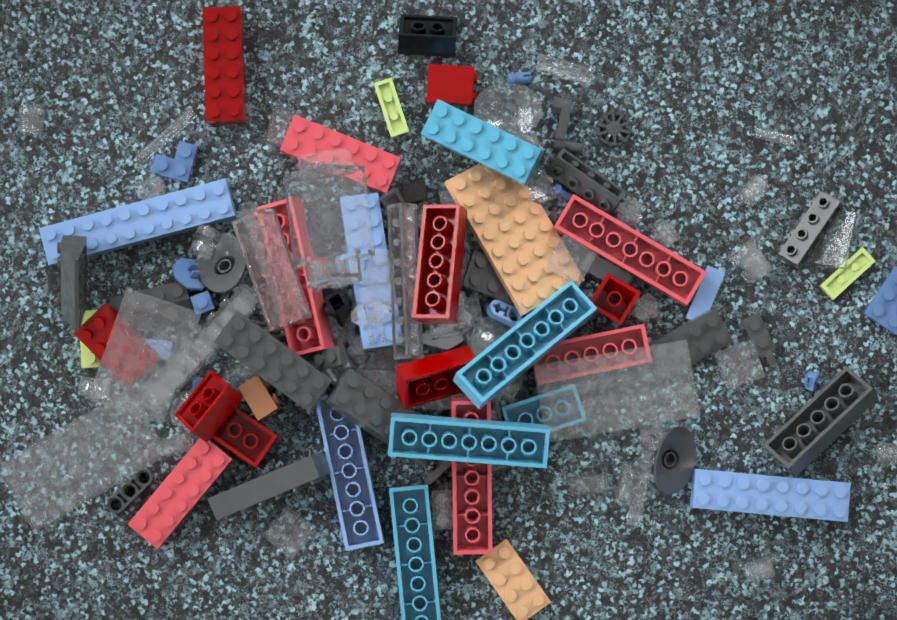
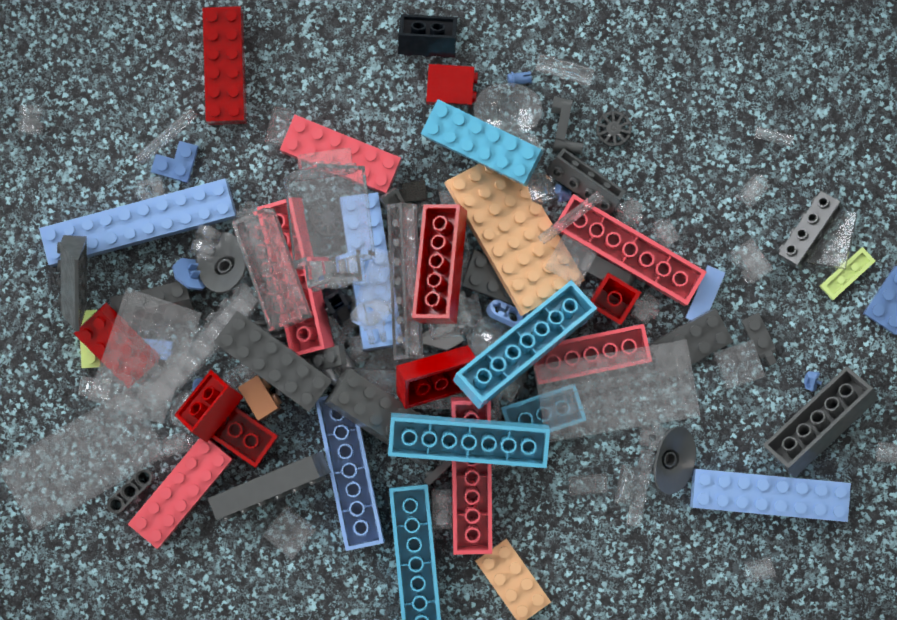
(203, 302): medium blue brick -> none
(391, 107): yellowish green plate -> none
(569, 218): none -> clear axle

